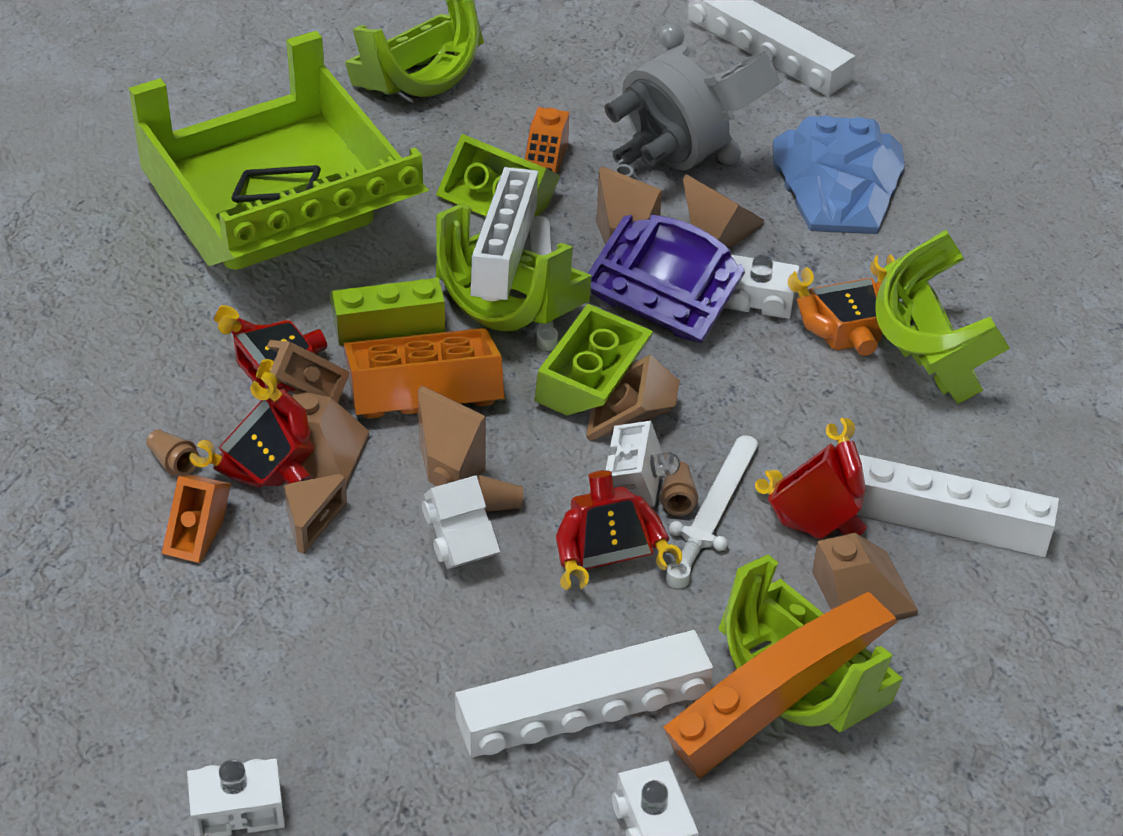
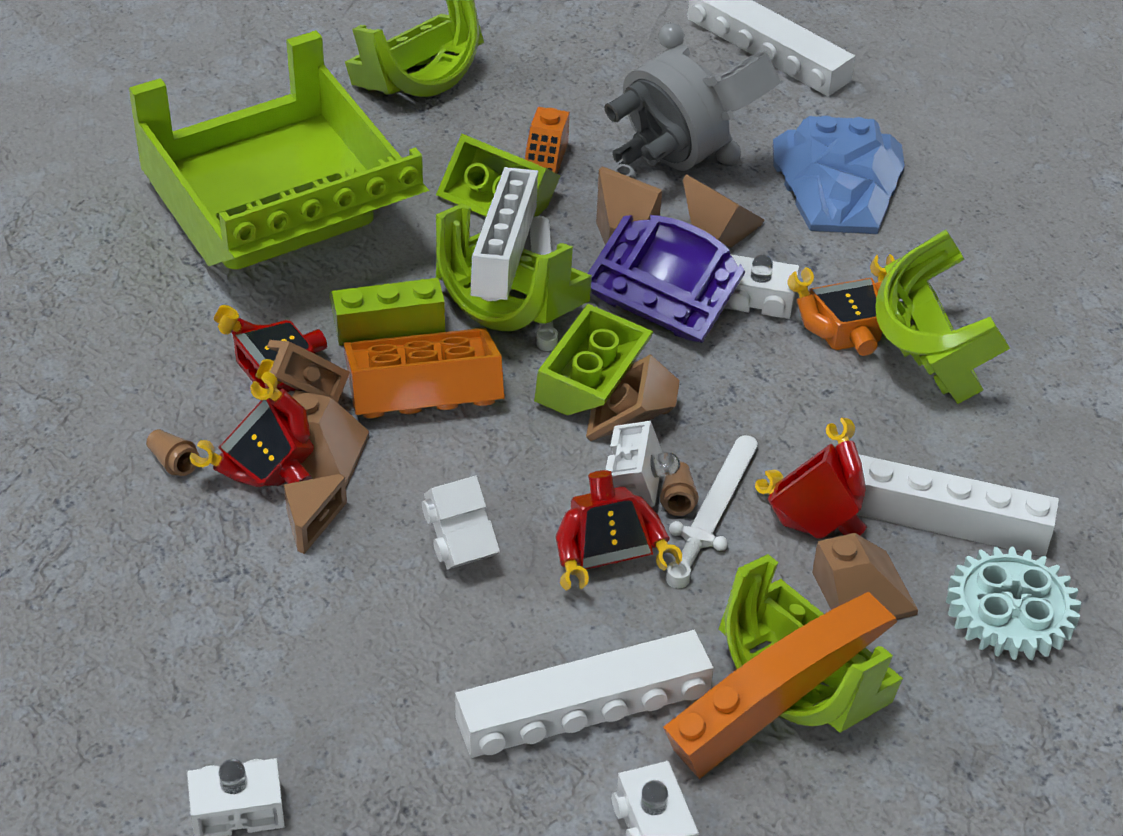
(195, 516): orange slope -> none
(236, 197): black piece -> none
(450, 438): medium nougat slope -> none
(500, 494): medium nougat cone -> none
(1013, 603): none -> light aqua gear

